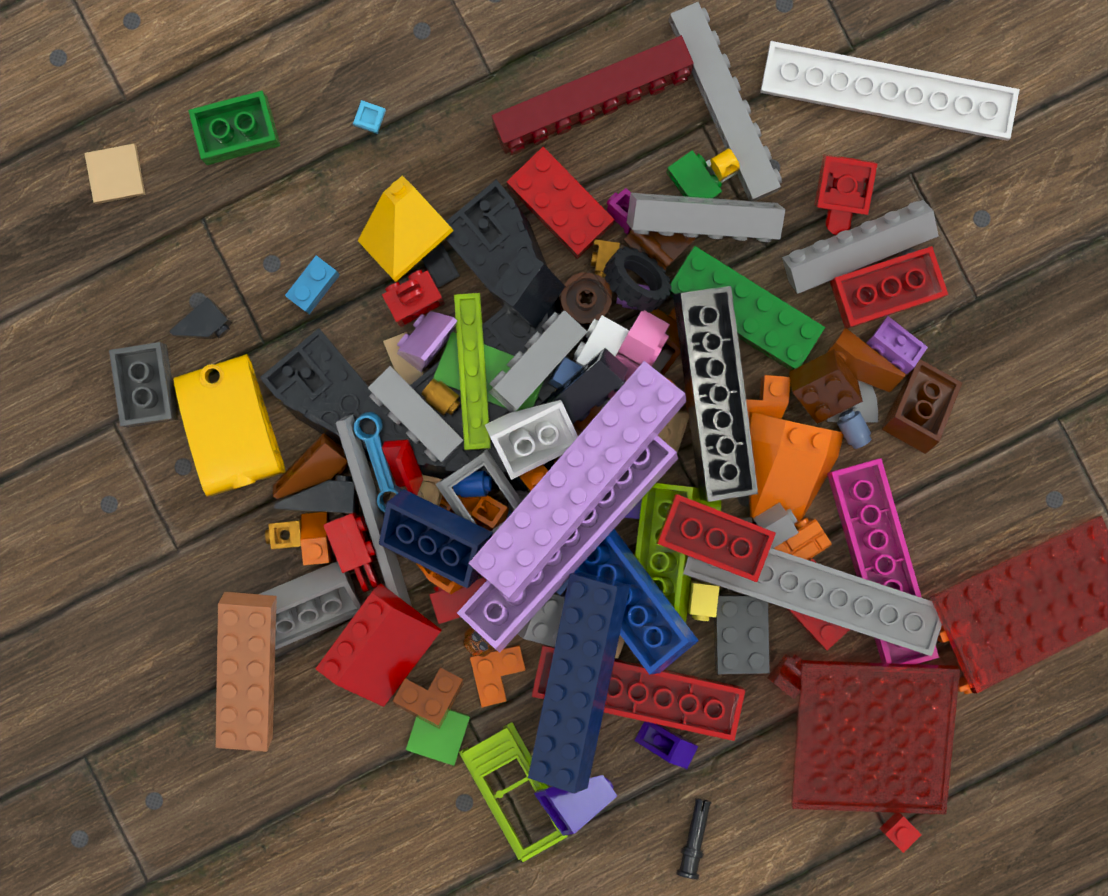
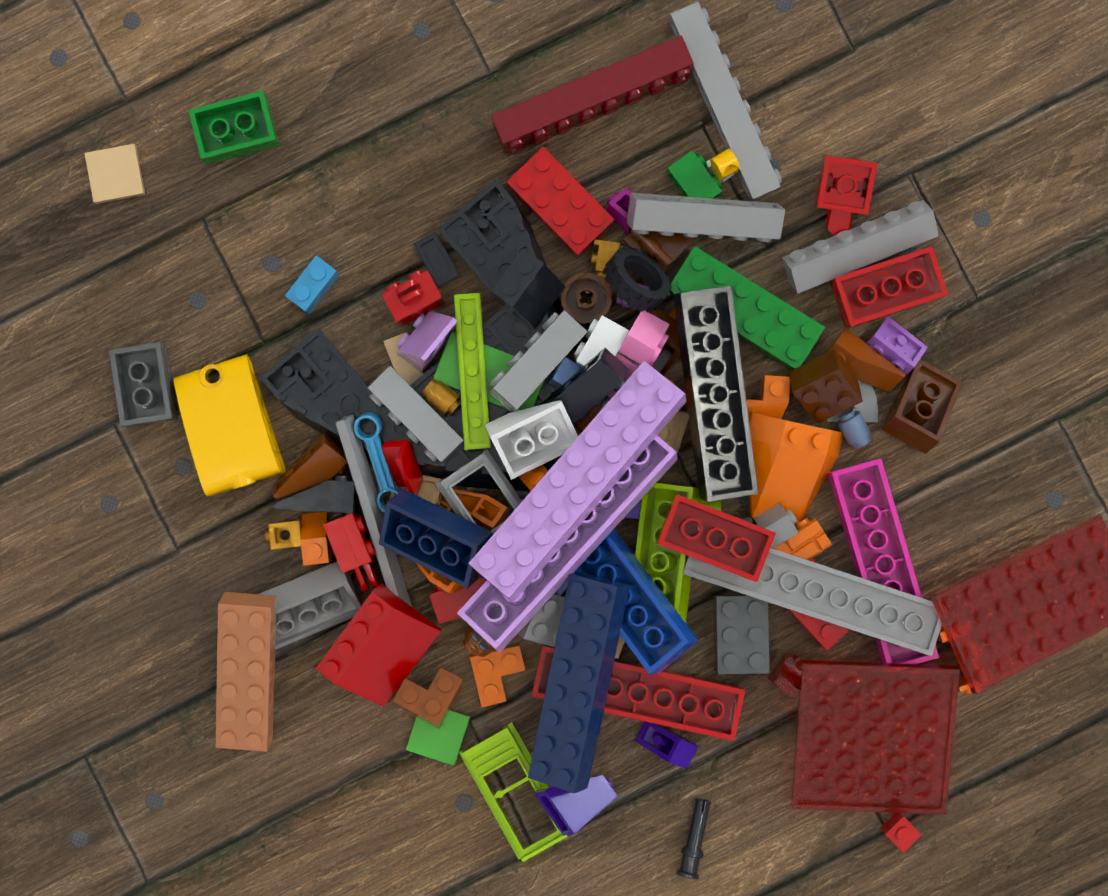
(203, 322): black slope -> none
(369, 117): medium azure tile -> none
(402, 229): yellow slope -> none
(474, 485): blue brick -> none
(703, 600): light yellow brick -> none
(889, 91): white plate -> none

